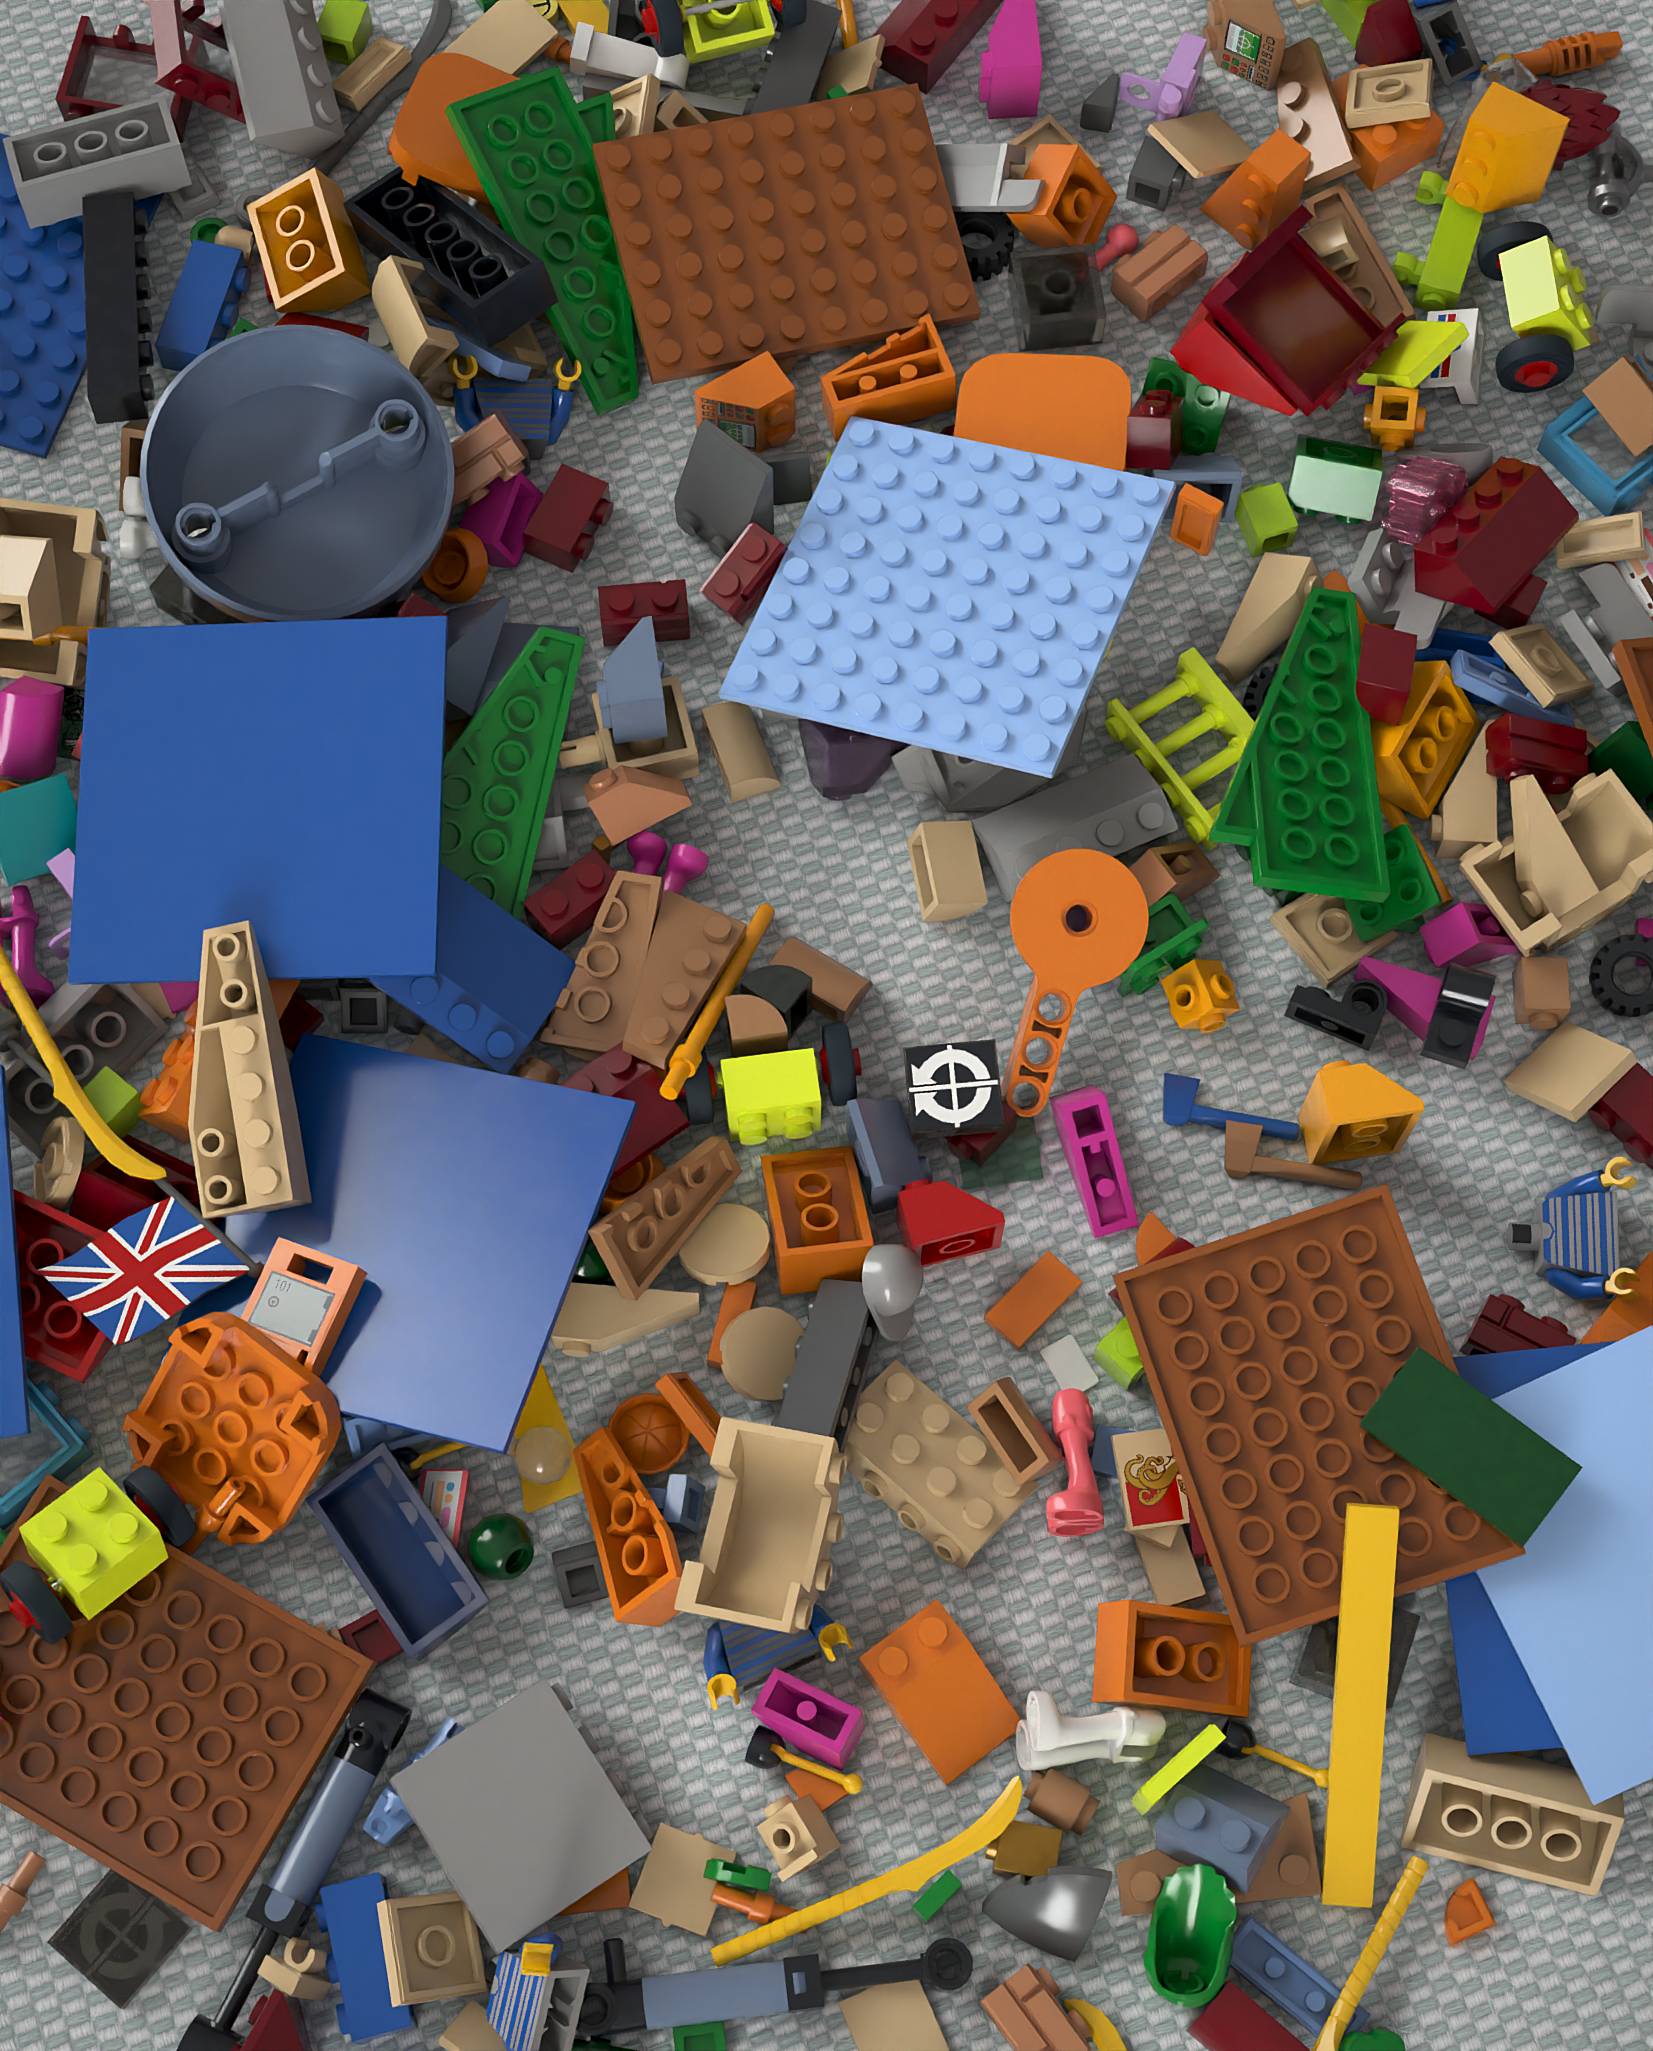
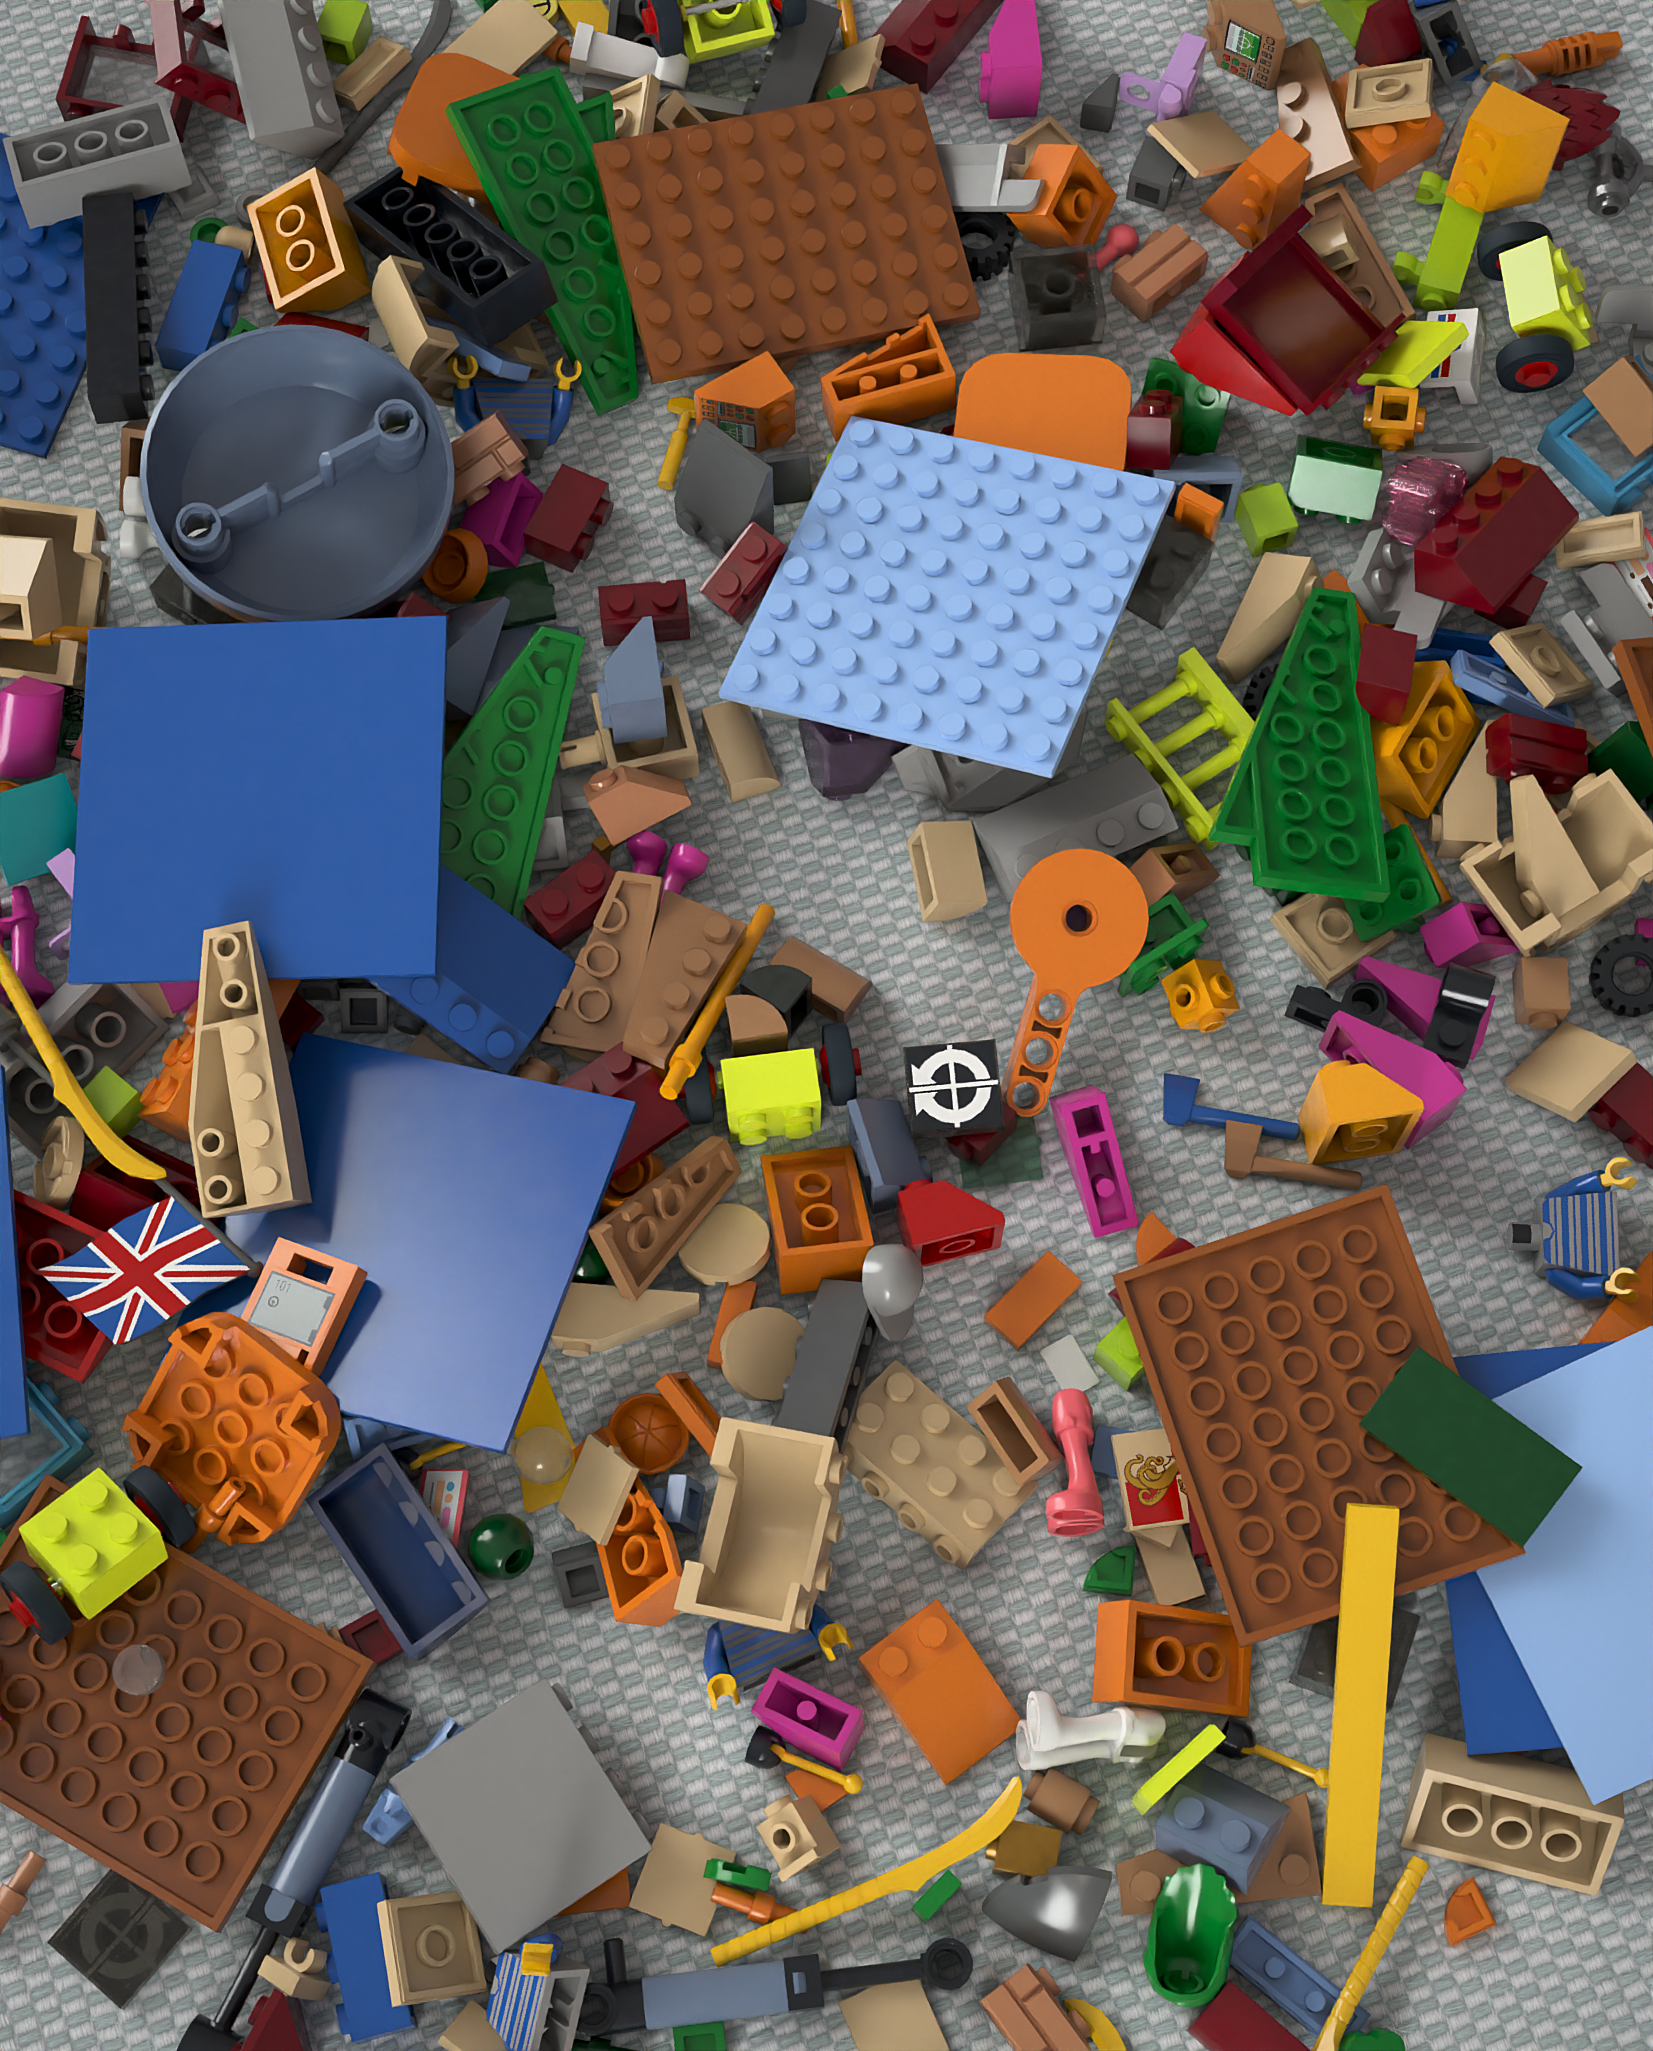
(139, 1670): none -> clear tile
(528, 591): none -> clear green piece
(598, 1489): none -> tan piece
(678, 441): none -> yellow piece
(1112, 1573): none -> green tile
(1169, 572): none -> clear smoke brick
(1401, 1061): none -> dark pink slope
(1506, 1327): dark red brick -> none

